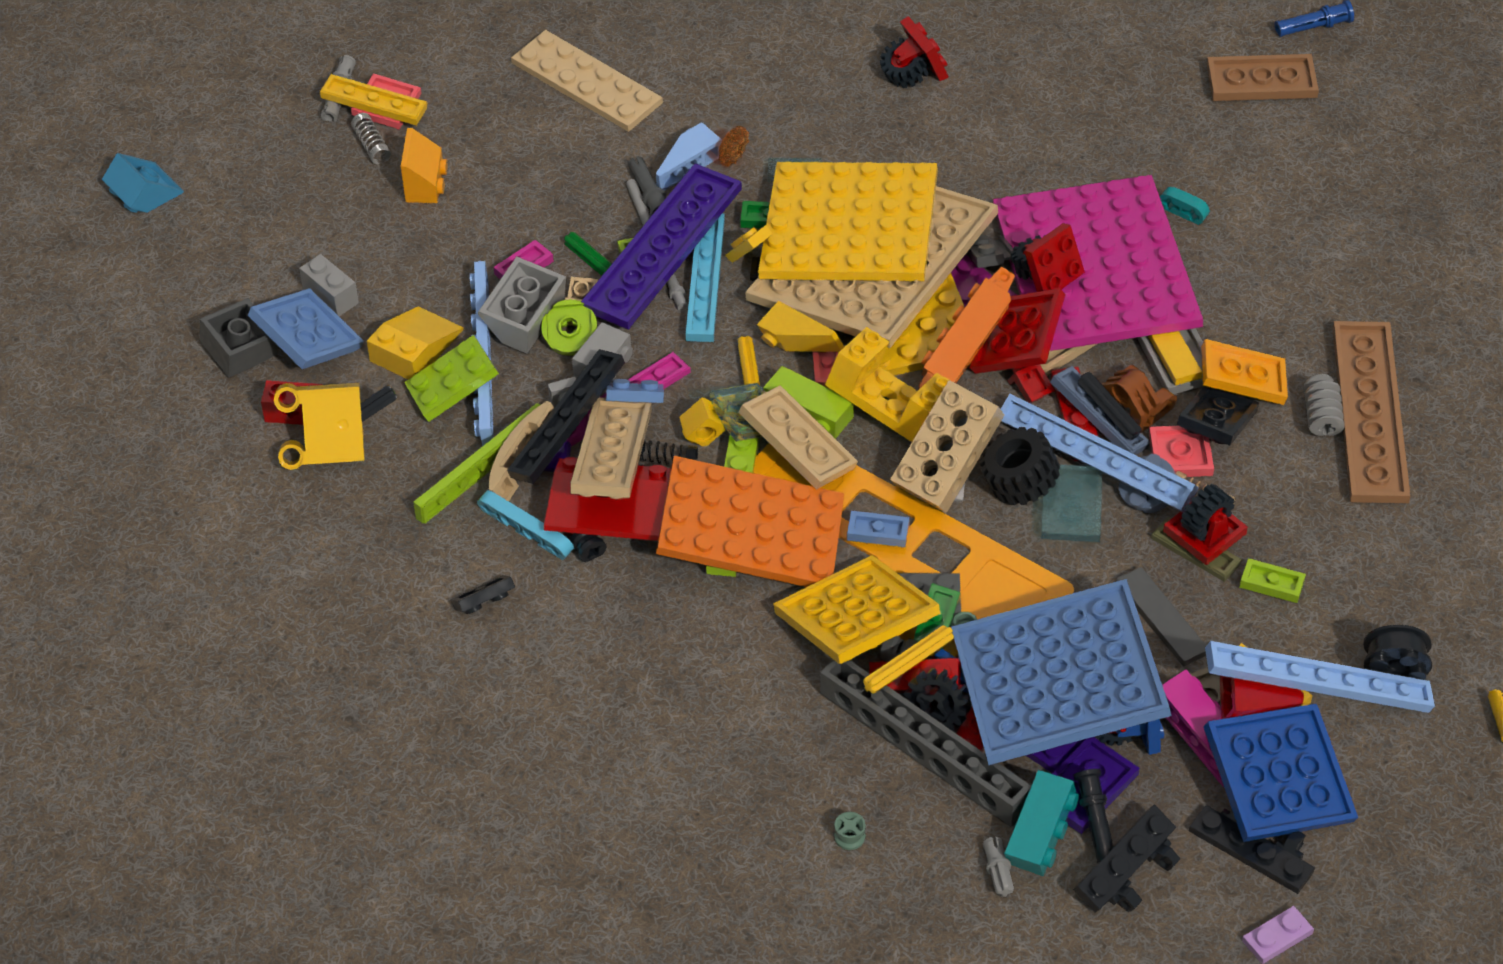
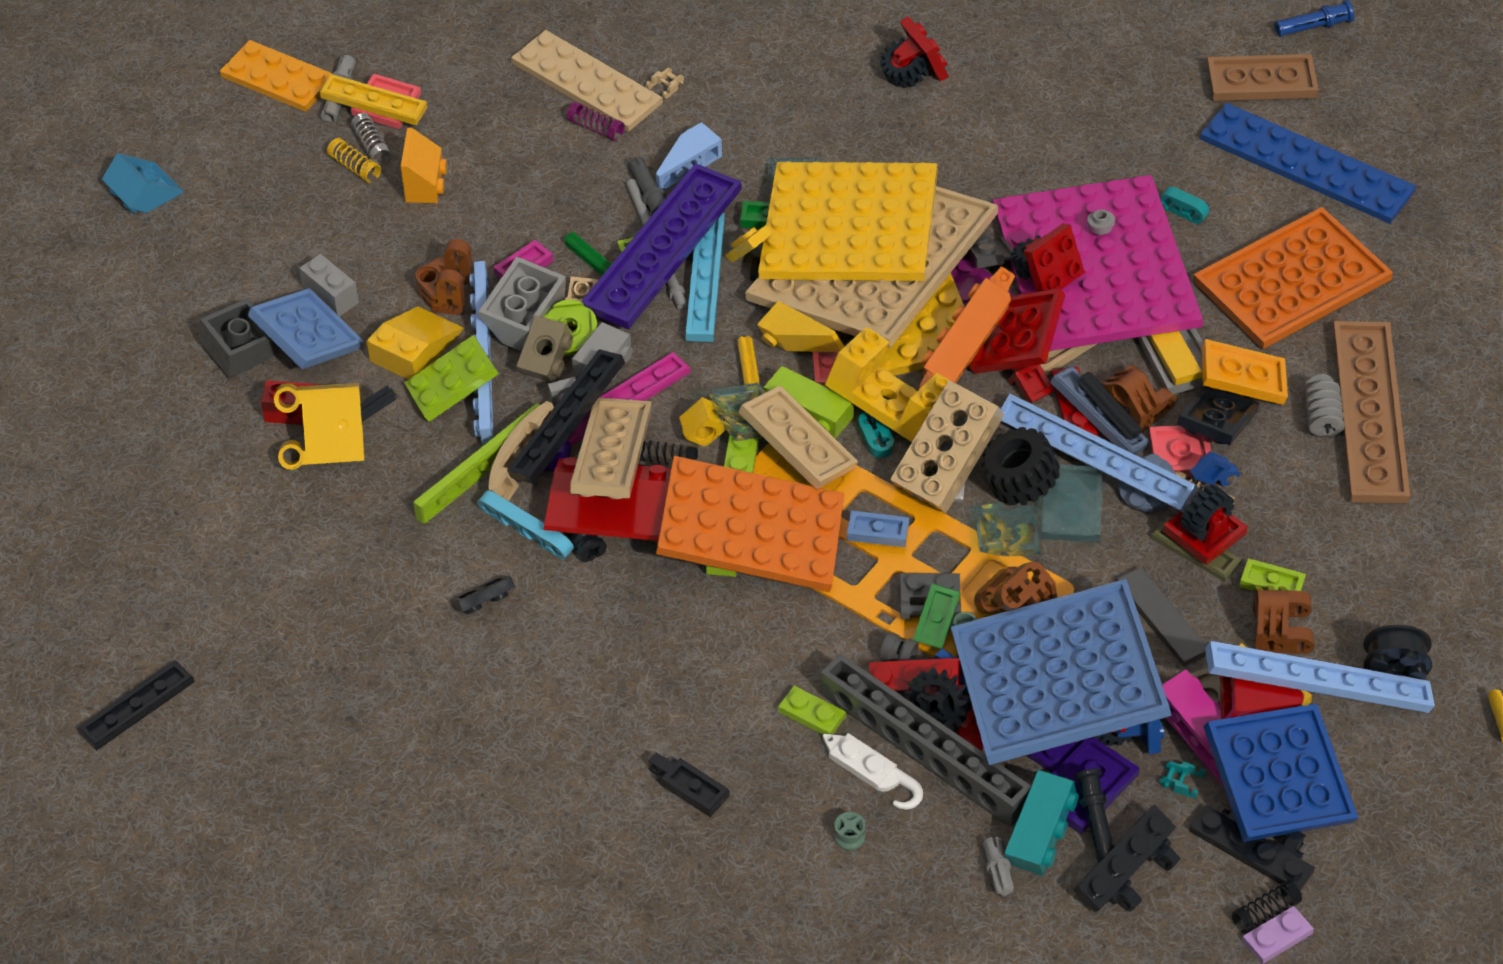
(135, 705): none -> black tile
(276, 75): none -> light orange plate
(344, 147): none -> yellow piece
(434, 278): none -> dark orange piece
(545, 333): none -> dark tan brick
(577, 108): none -> magenta piece
(625, 391): medium blue plate -> none
(660, 77): none -> tan piece
(689, 783): none -> black hinge
(733, 145): clear orange gear -> none
(811, 711): none -> lime plate
(856, 609): yellow plate -> none
(870, 436): none -> teal beam
(871, 767): none -> white plate
(908, 659): yellow axle -> none
(1007, 531): none -> clear light blue slope
(1014, 589): none -> dark orange piece
(1101, 221): none -> light grey plate
(1183, 769): none -> teal piece
(1214, 468): none -> blue plate
(1272, 613): none -> dark orange piece
(1287, 887): none -> black piece
(1292, 277): none -> orange plate
(1308, 163): none -> blue plate

